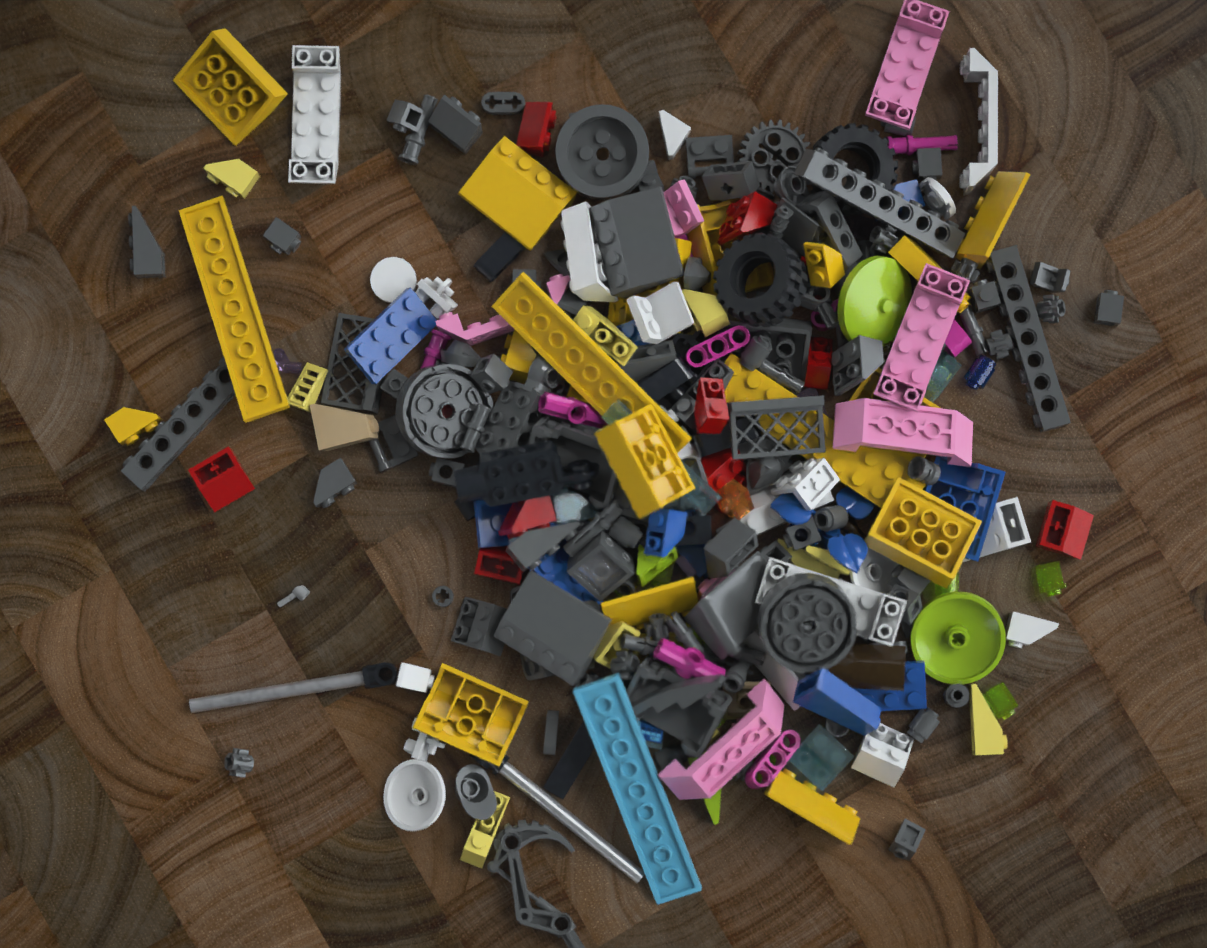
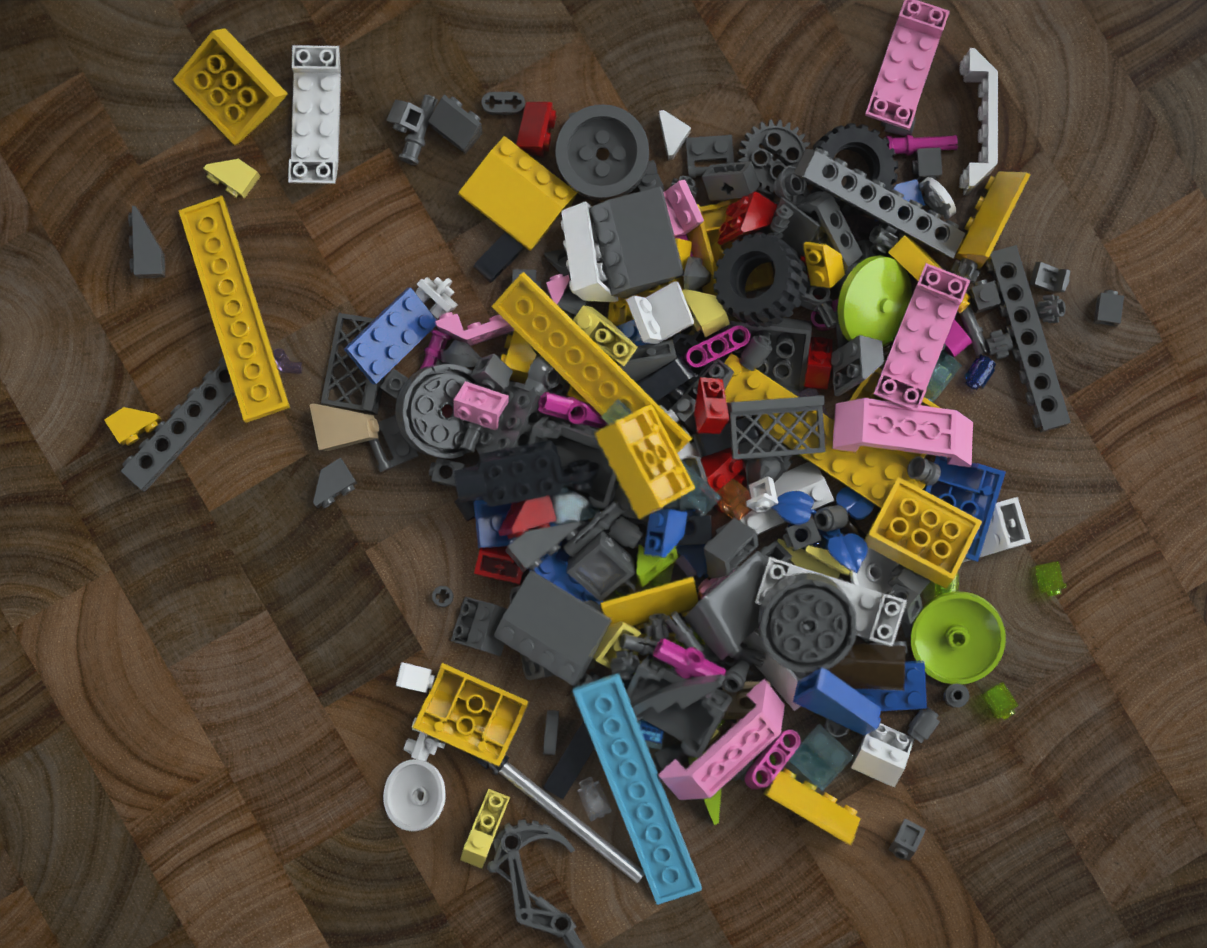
(221, 479): red slope -> none
(239, 762): dark grey gear -> none
(282, 237): dark grey brick -> none
(300, 592): light grey hand -> none
(314, 390): light yellow slope -> none
(369, 676): flat silver piece -> none
(391, 278): white tile -> none
(475, 792): dark grey piece -> none
(479, 405): none -> bright pink bracket
(593, 798): none -> clear hips
(762, 495): none -> white bracket
(781, 377): dark grey pin -> none
(808, 481): white bracket -> none
(985, 730): light yellow slope -> none
(1026, 629): white slope -> none
(1064, 529): red slope -> none

